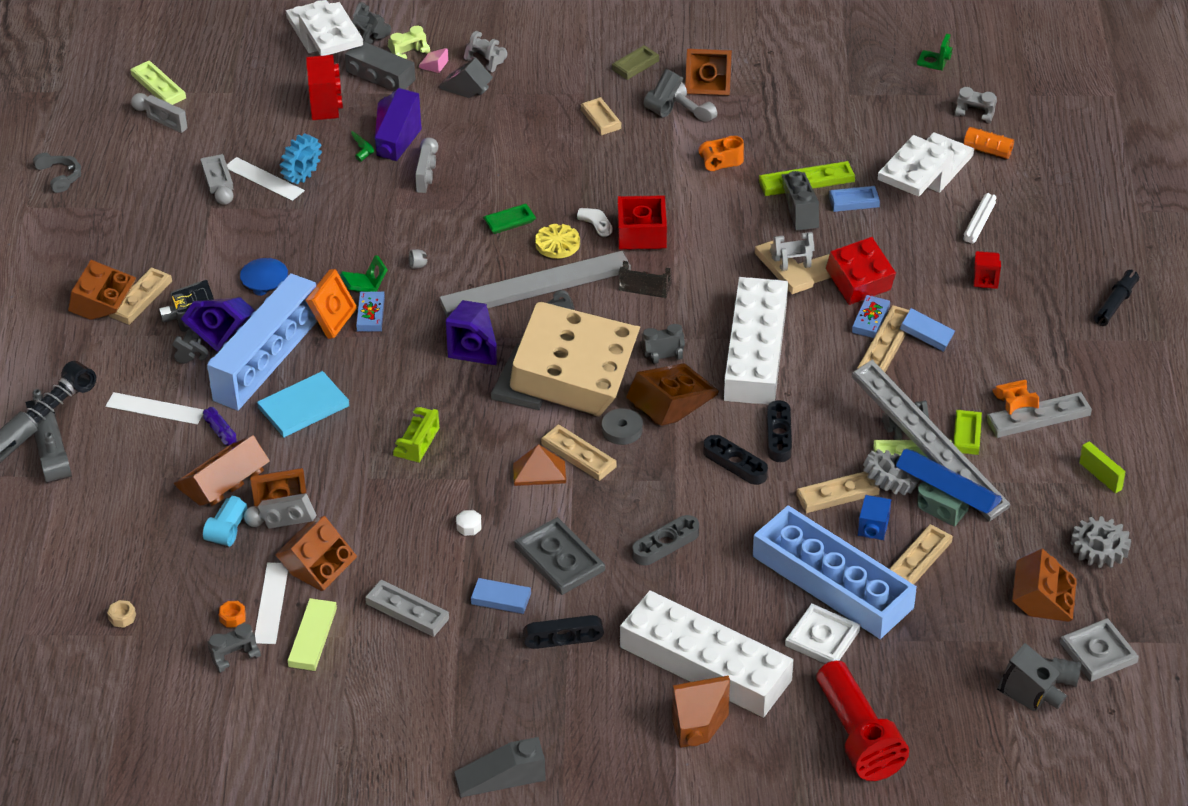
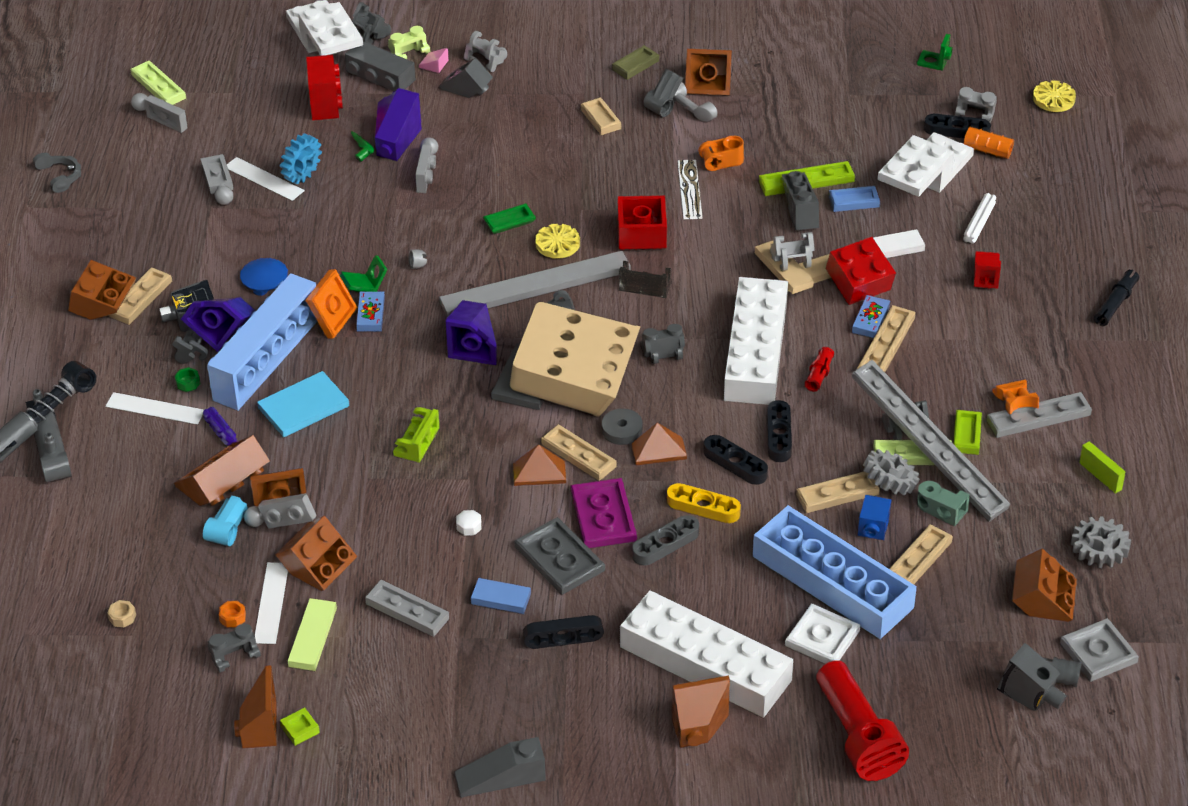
(187, 379): none -> green tile
(259, 714): none -> dark orange slope
(299, 726): none -> lime plate
(597, 218): white arm -> none
(603, 513): none -> magenta tile
(658, 446): none -> slope
(670, 392): reddish brown slope -> none
(689, 189): none -> sticker
(722, 501): none -> yellow beam
(819, 369): none -> red pin
(900, 243): none -> white tile
(927, 329): medium blue tile -> none
(936, 123): none -> black beam
(948, 481): blue slope -> none
(1048, 94): none -> light yellow wheel

